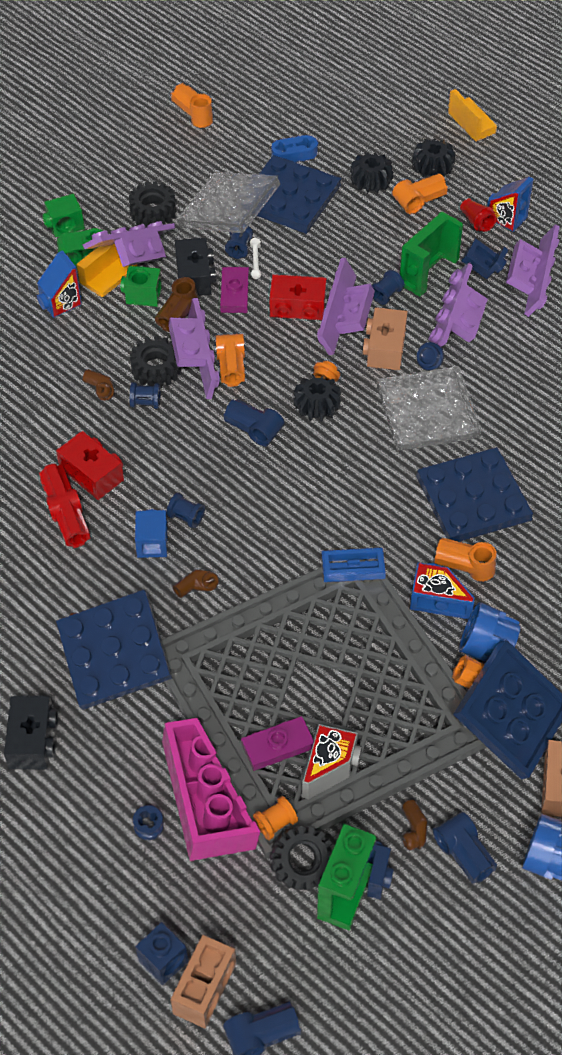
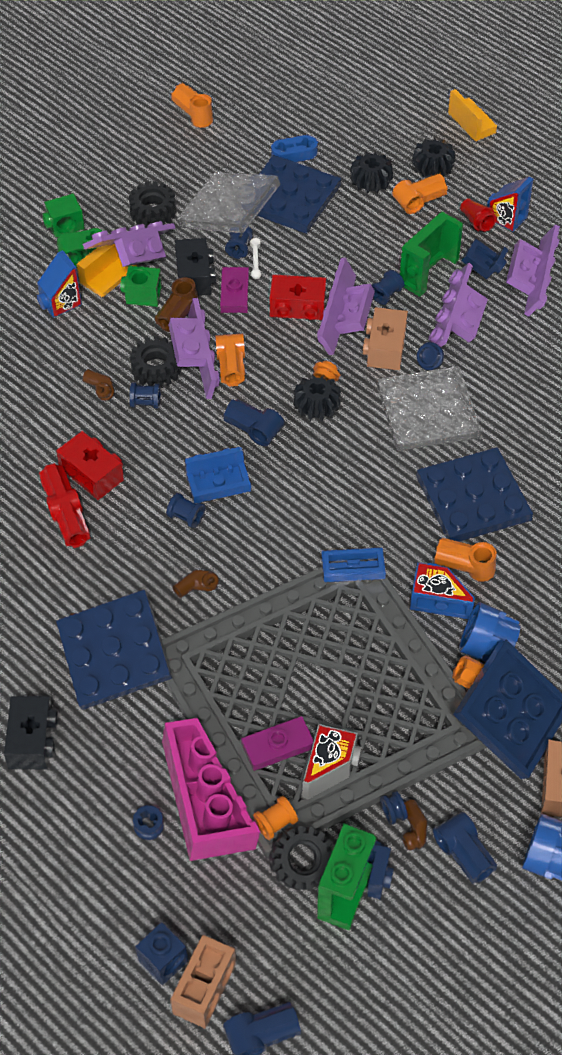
(151, 533): blue brick -> none
(217, 475): none -> blue bracket
(393, 808): none -> dark blue bush

